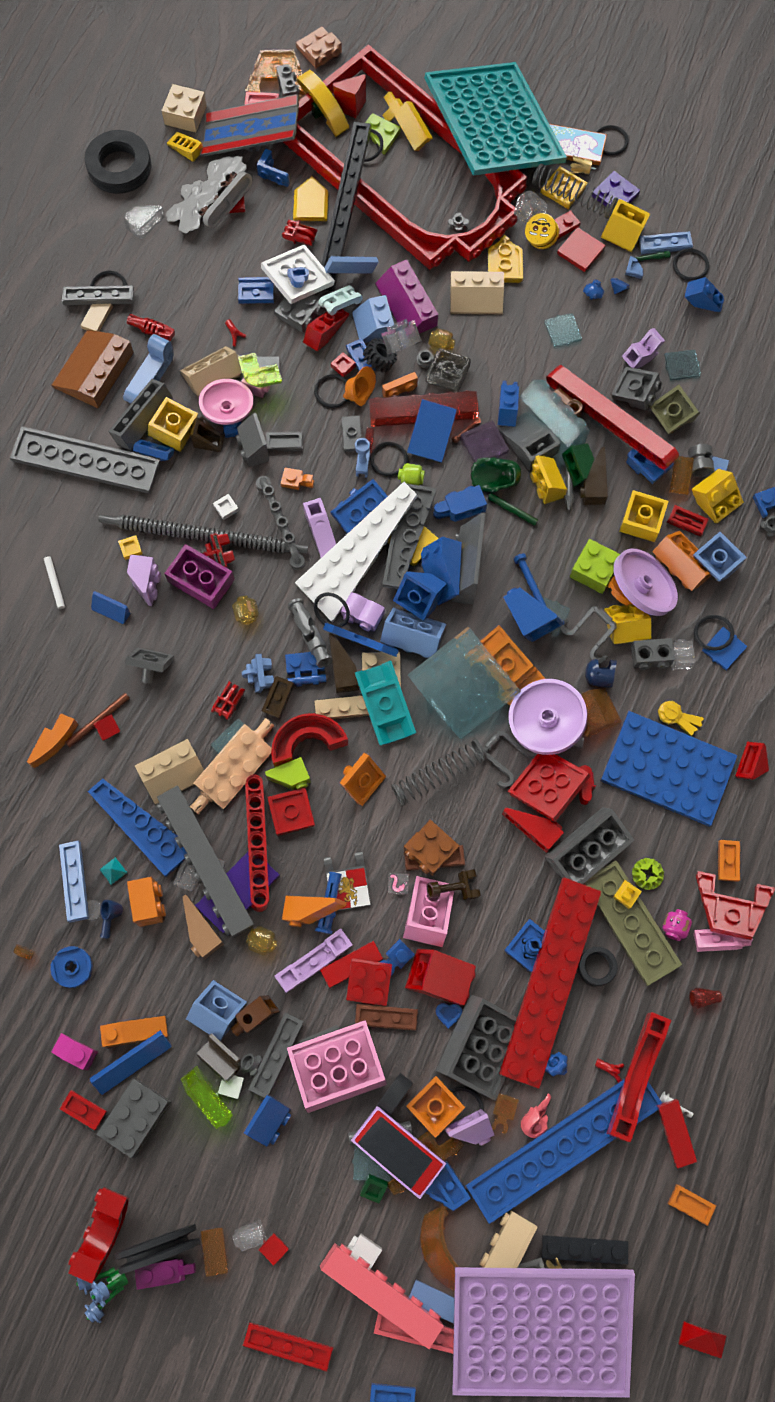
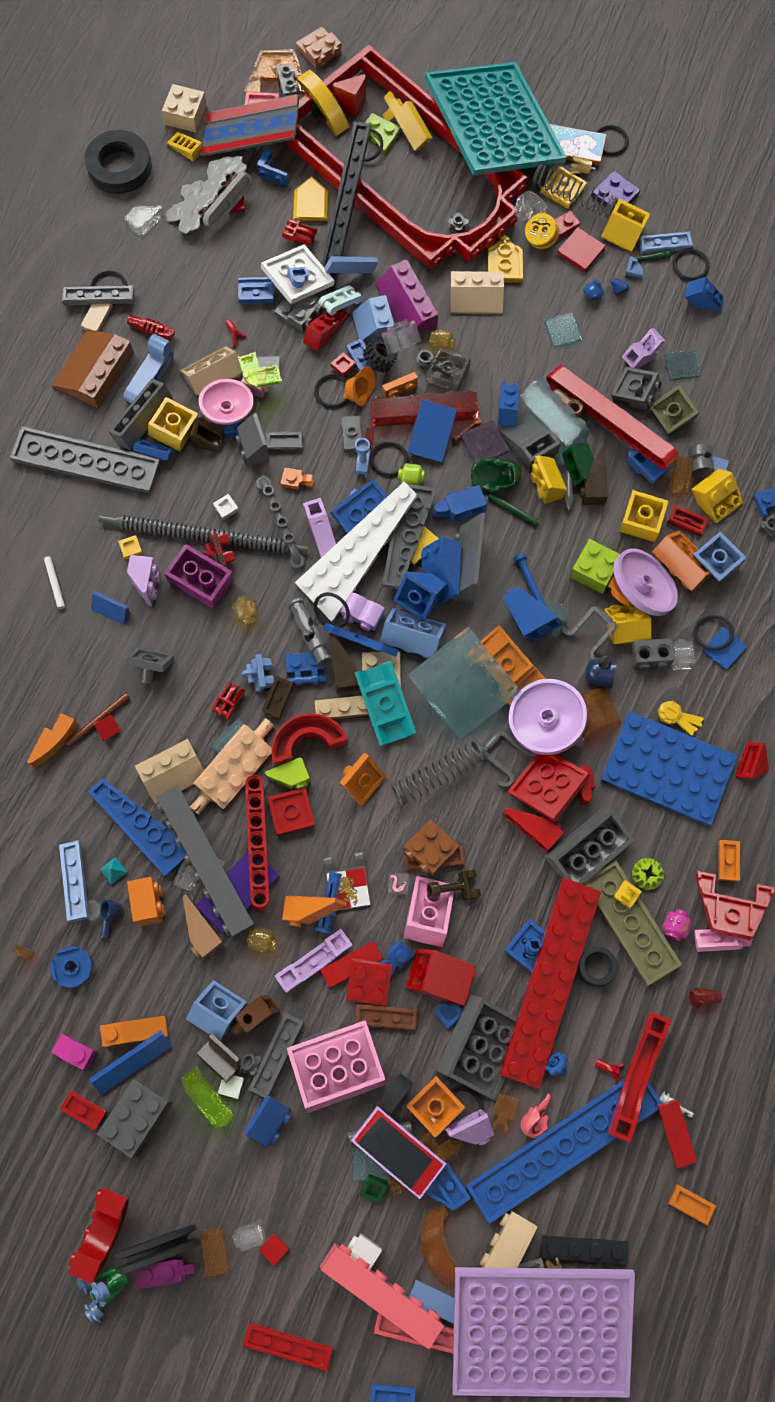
(702, 1339): red slope -> none

